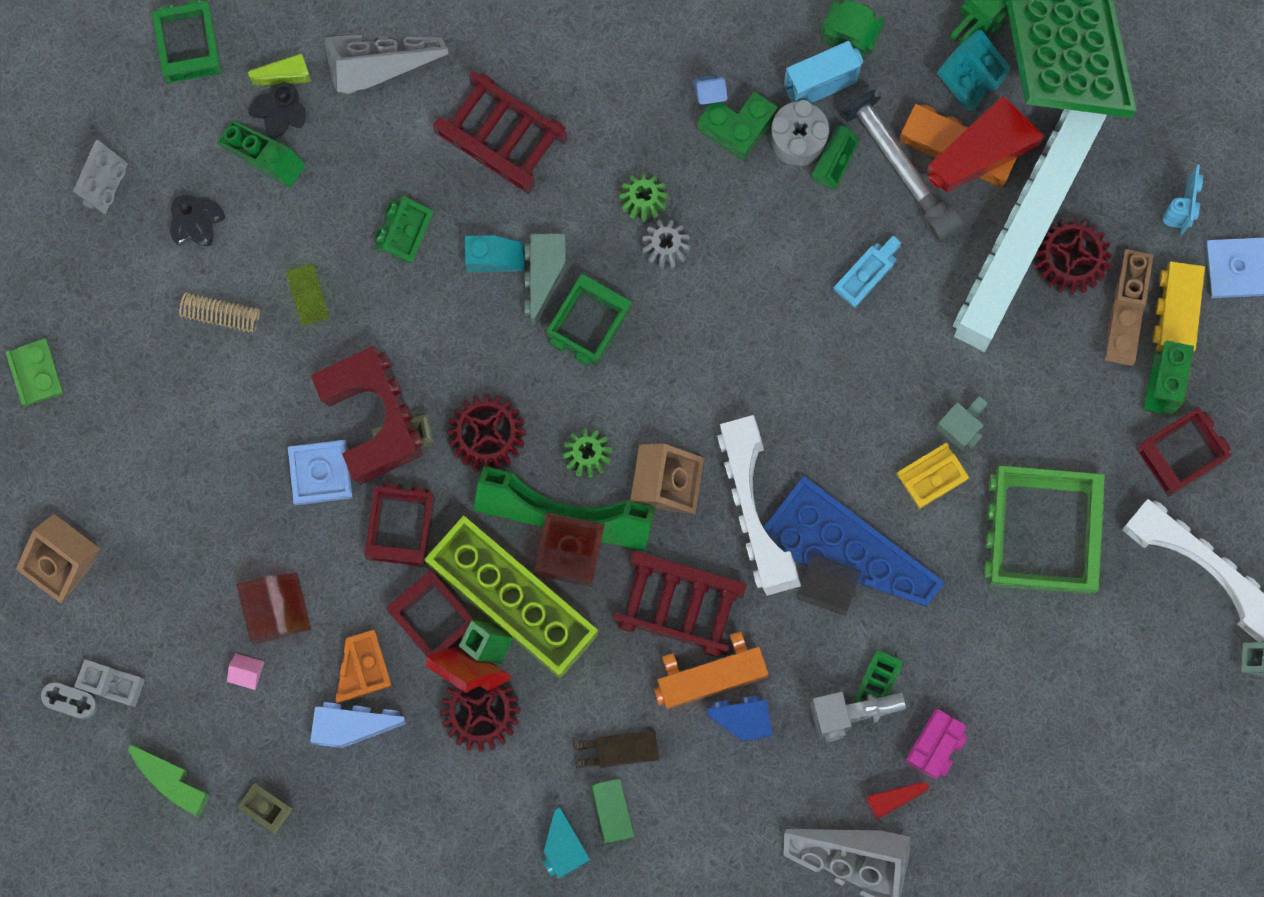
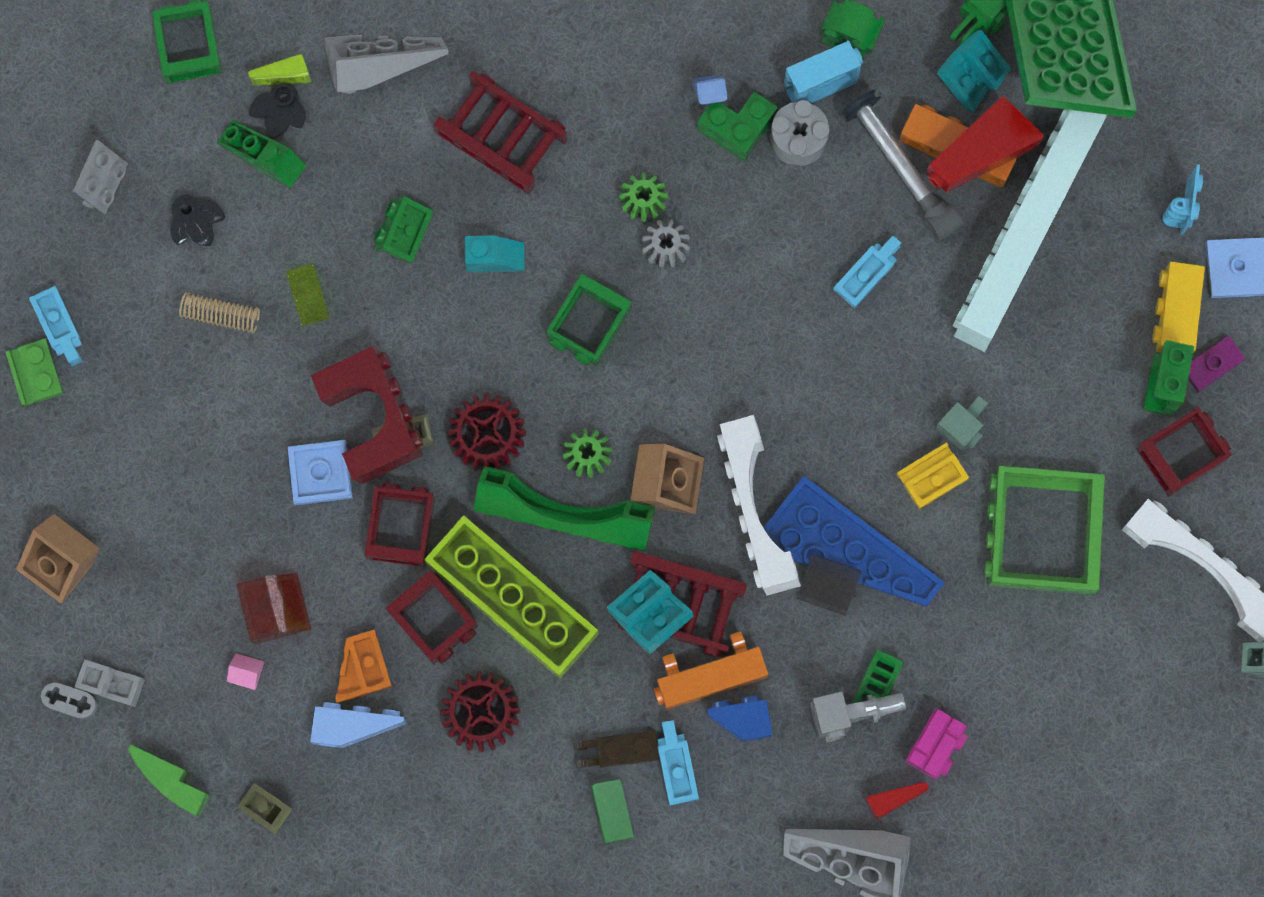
(57, 324): none -> medium azure hinge
(465, 671): red slope -> none
(486, 642): green brick -> none
(547, 266): sand green slope -> none
(563, 848): teal slope -> none
(569, 550): clear red slope -> none
(650, 612): none -> teal slope
(676, 766): none -> medium azure hinge
(835, 157): green brick -> none
(1082, 259): dark red gear -> none
(1128, 307): medium nougat slope -> none
(1214, 363): none -> magenta plate

